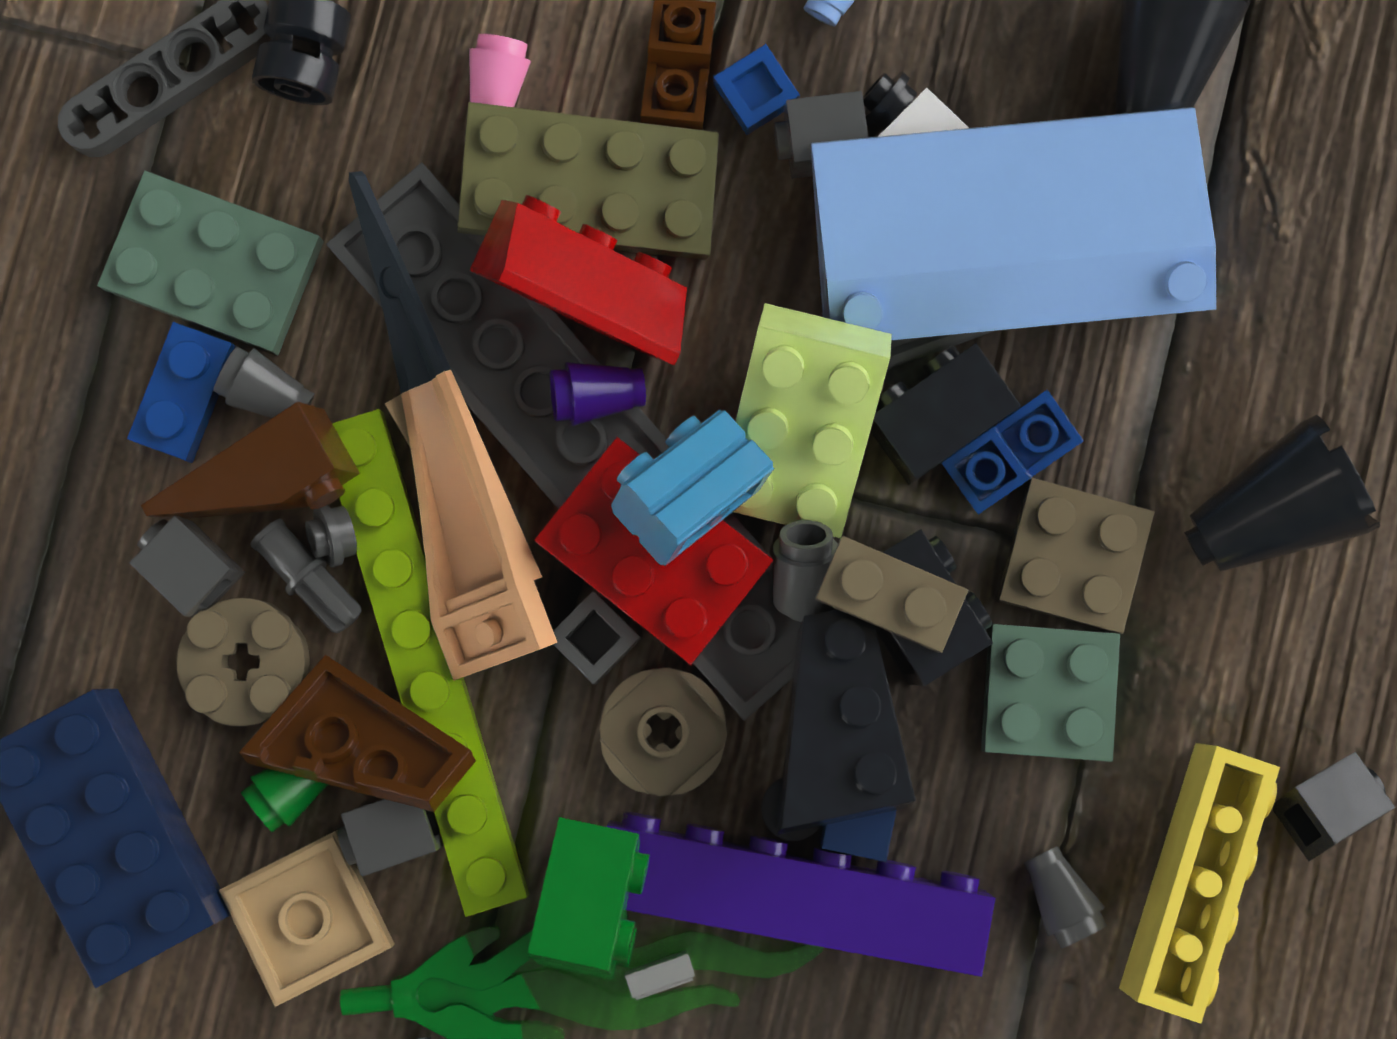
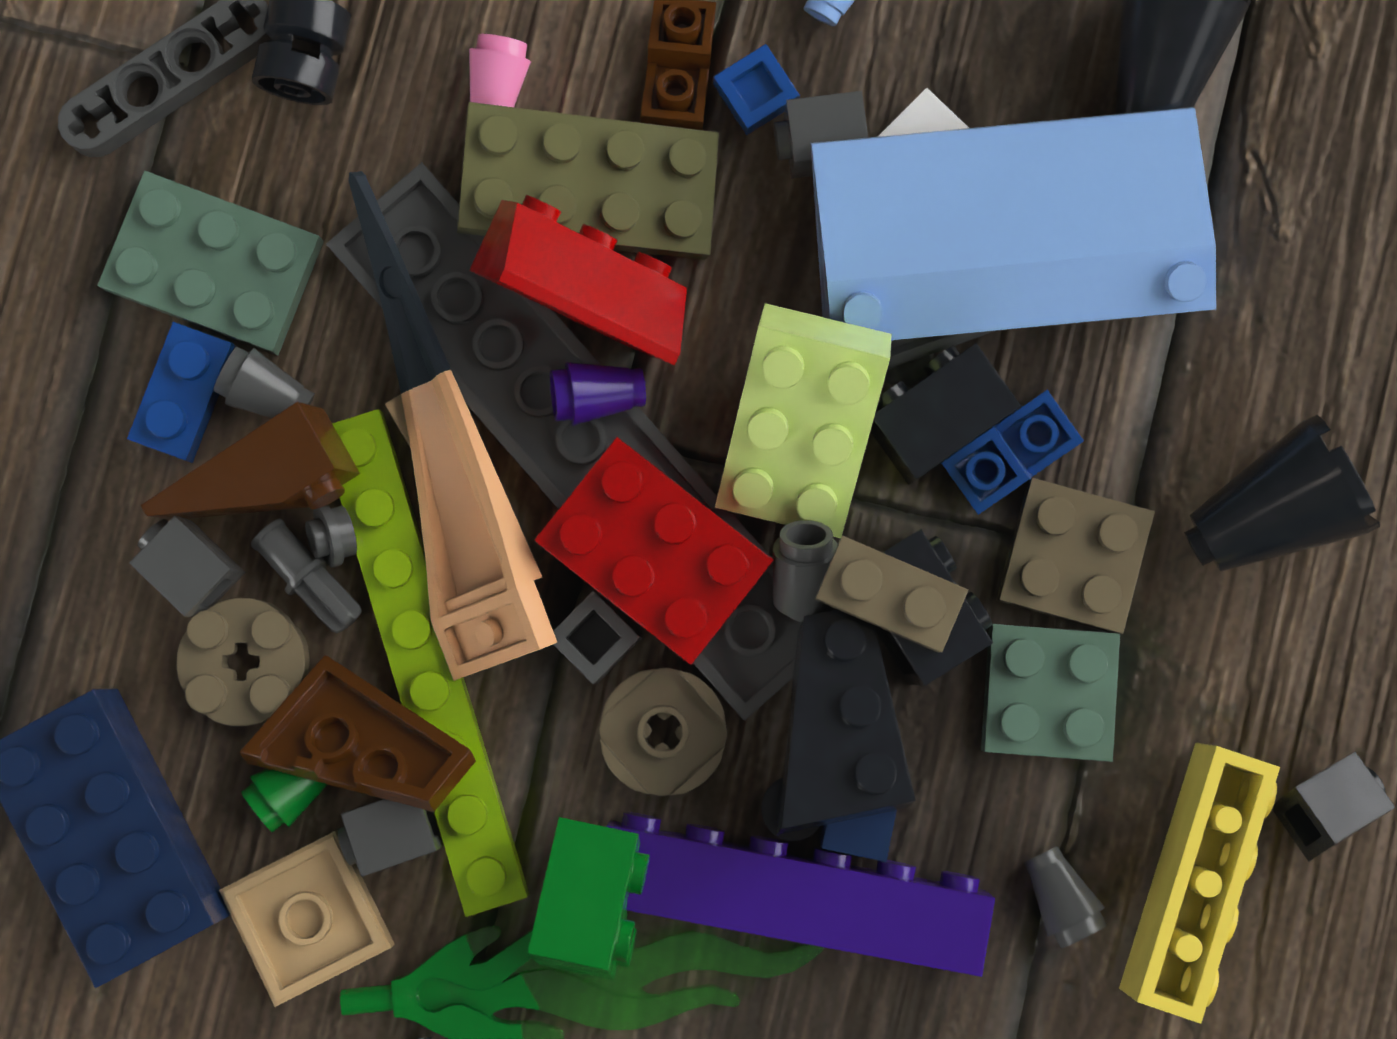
(659, 975): light grey tile -> none
(689, 485): dark azure brick -> none
(887, 99): black plate -> none

